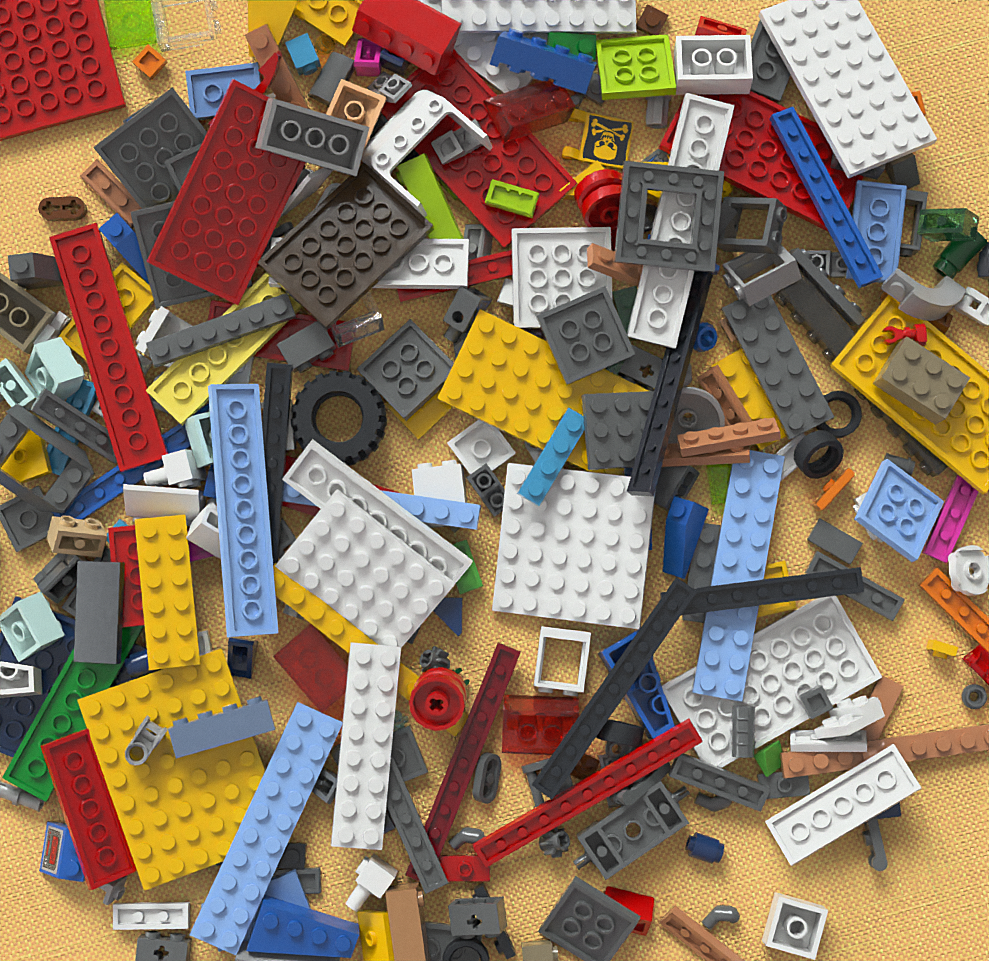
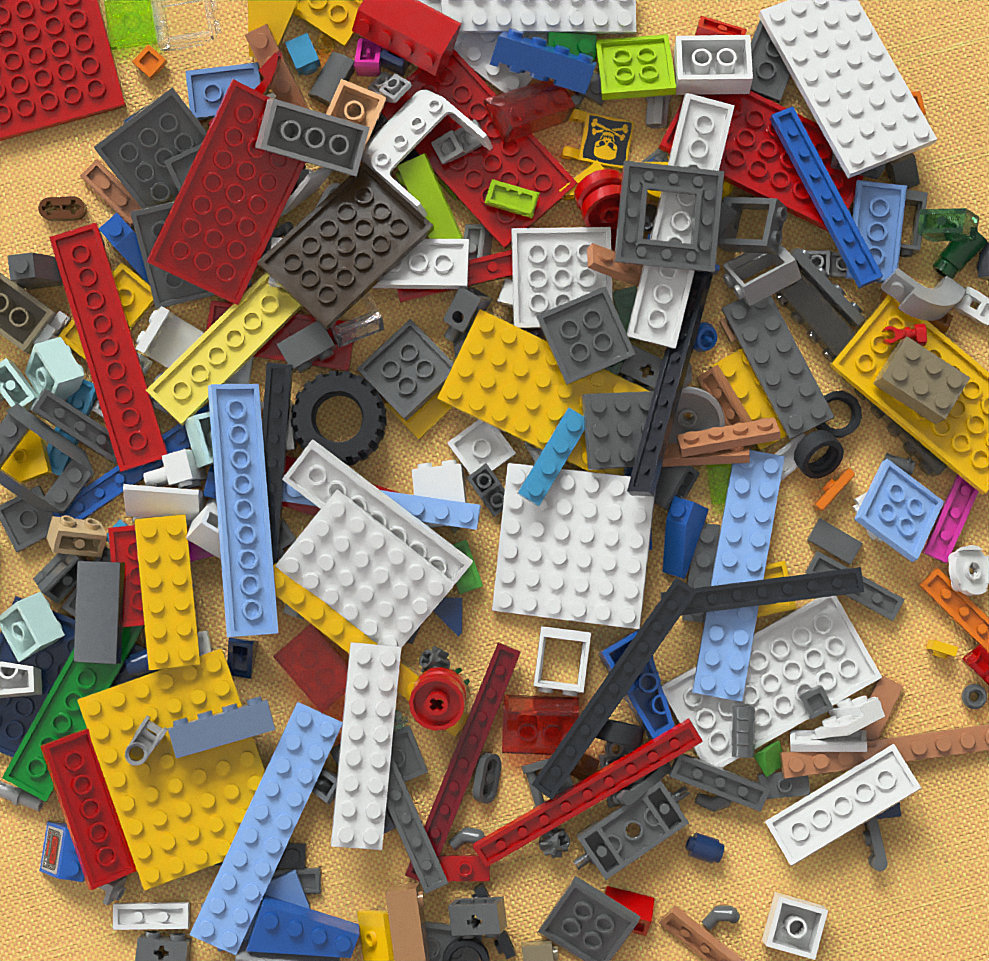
(220, 330): dark grey plate -> none
(373, 878): white brick -> none
(651, 21): reddish brown plate -> none

